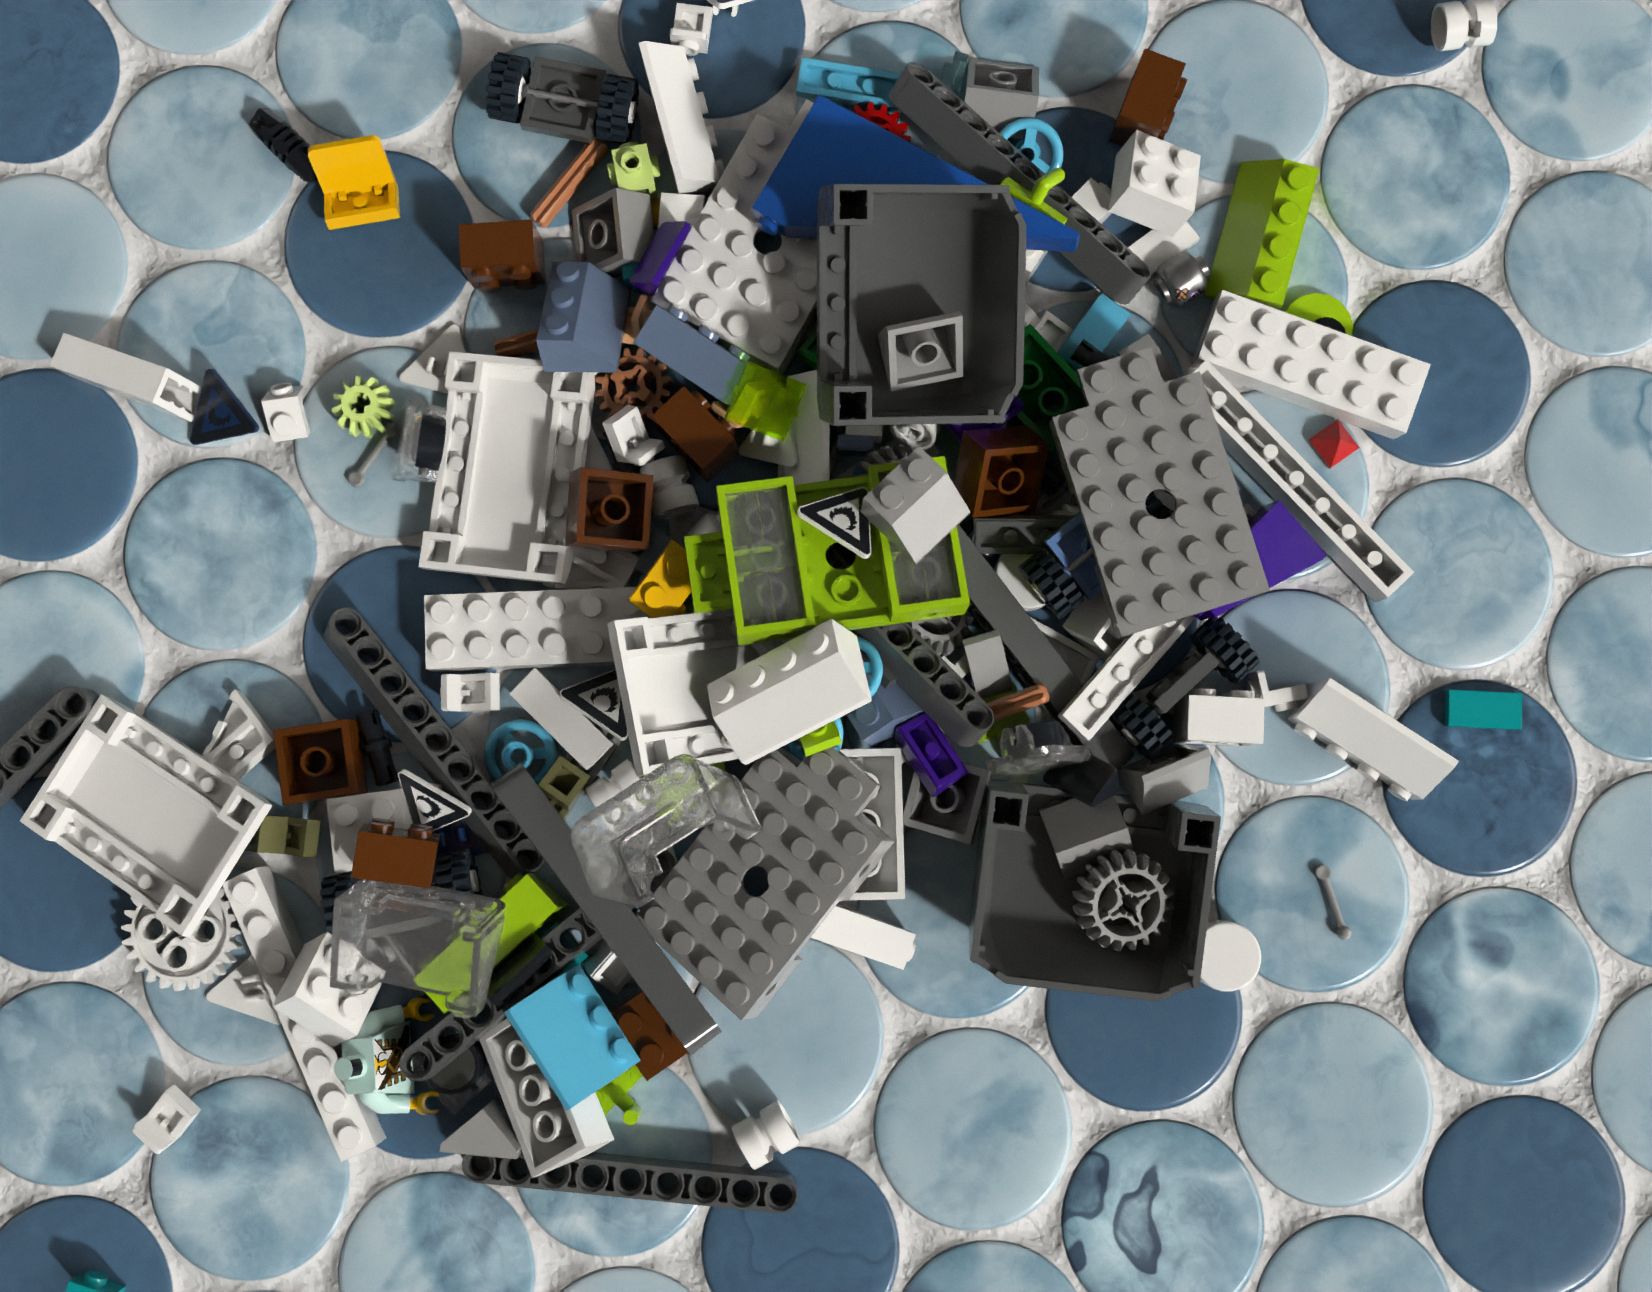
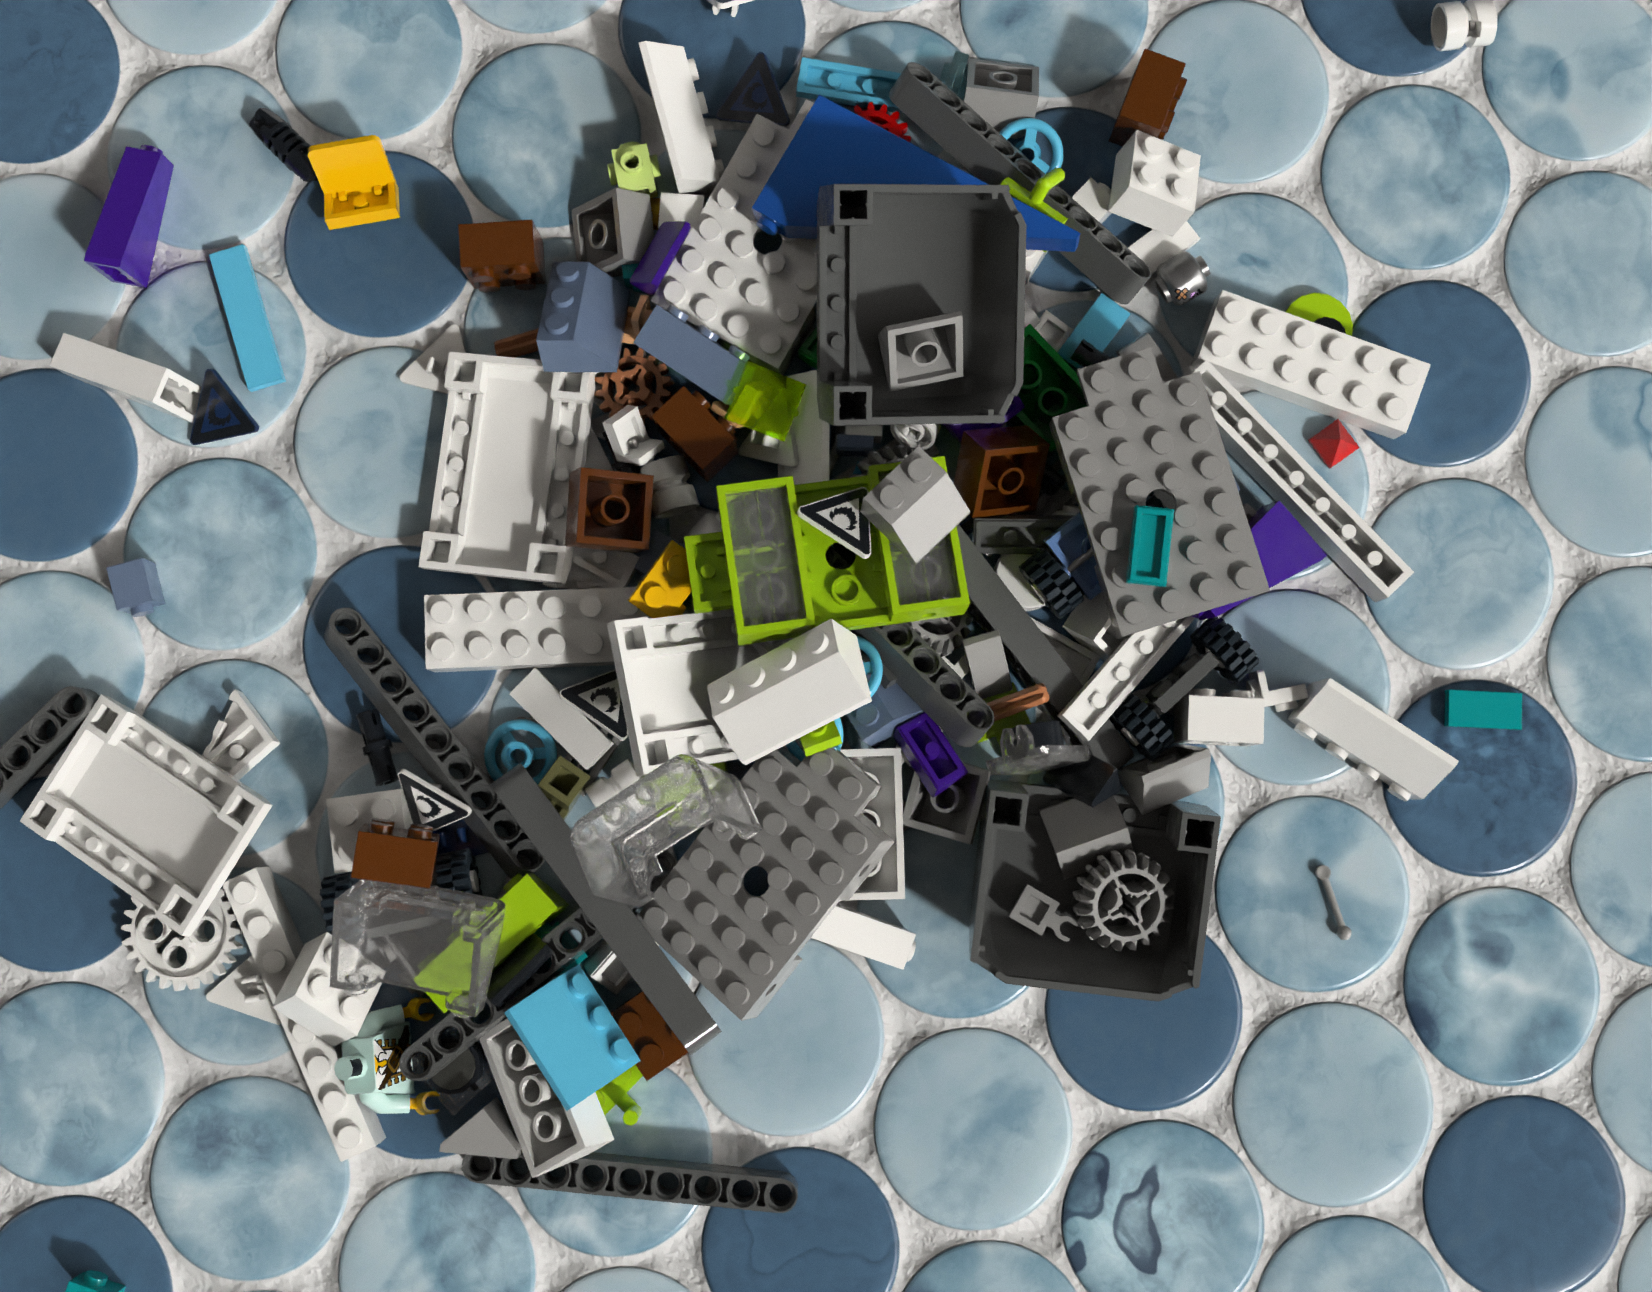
(131, 217): none -> dark purple slope
(136, 587): none -> sand blue brick
(166, 1120): white bracket -> none
(247, 318): none -> medium azure tile
(285, 412): white bracket -> none
(286, 836): olive slope -> none
(320, 761): reddish brown brick -> none
(357, 478): light grey hinge -> none
(373, 413): yellowish green gear -> none
(419, 442): clear piece -> none
(470, 692): white bracket -> none
(562, 99): plate -> none
(568, 182): nougat axle -> none
(692, 28): white bracket -> none
(755, 94): none -> black piece
(766, 1135): white wheel -> none
(1038, 911): none -> light grey plate
(1150, 546): none -> teal tile
(1229, 956): white head -> none
(1262, 230): lime slope -> none

